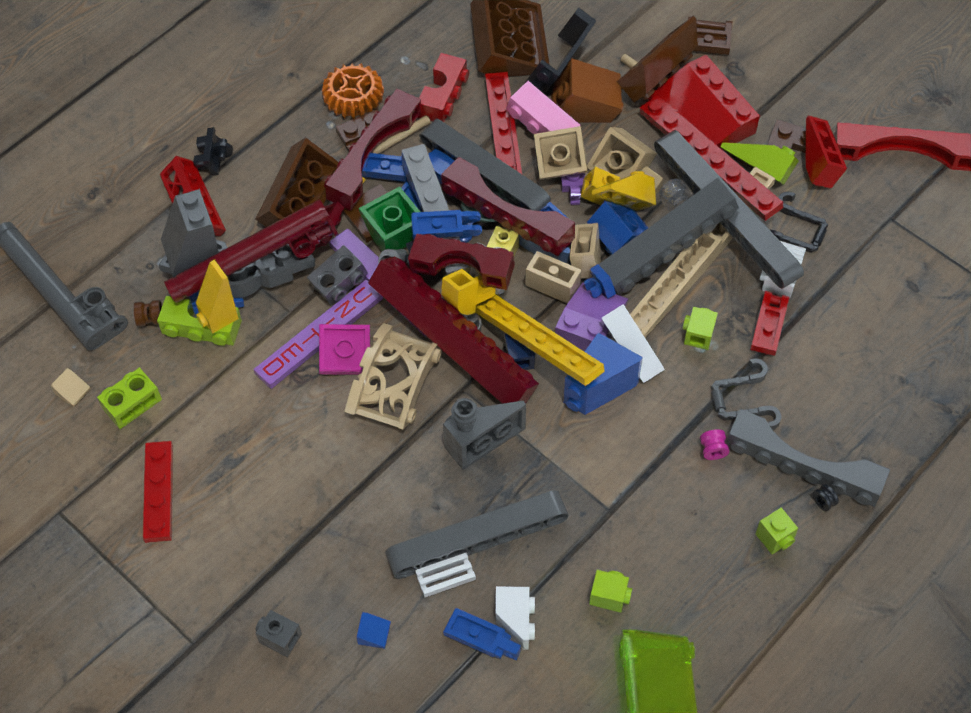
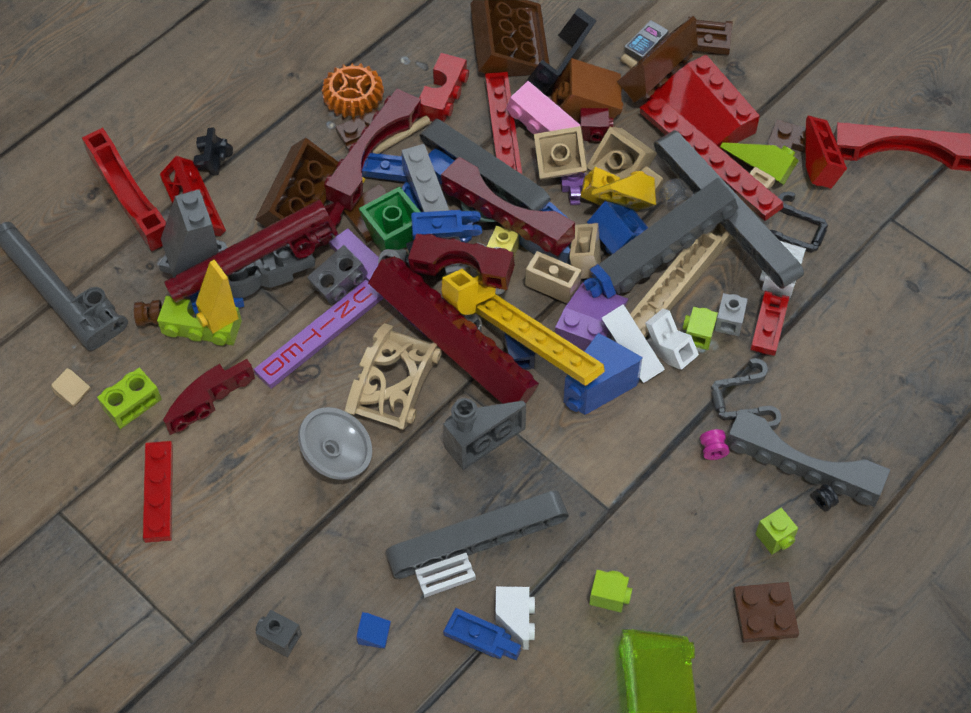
(115, 173): none -> red arch
(198, 398): none -> dark red slope
(341, 436): none -> light grey dish
(342, 348): dark pink plate -> none
(595, 123): none -> dark red brick
(645, 40): none -> tile
(668, 343): none -> white brick
(731, 314): none -> light grey brick
(765, 612): none -> reddish brown plate

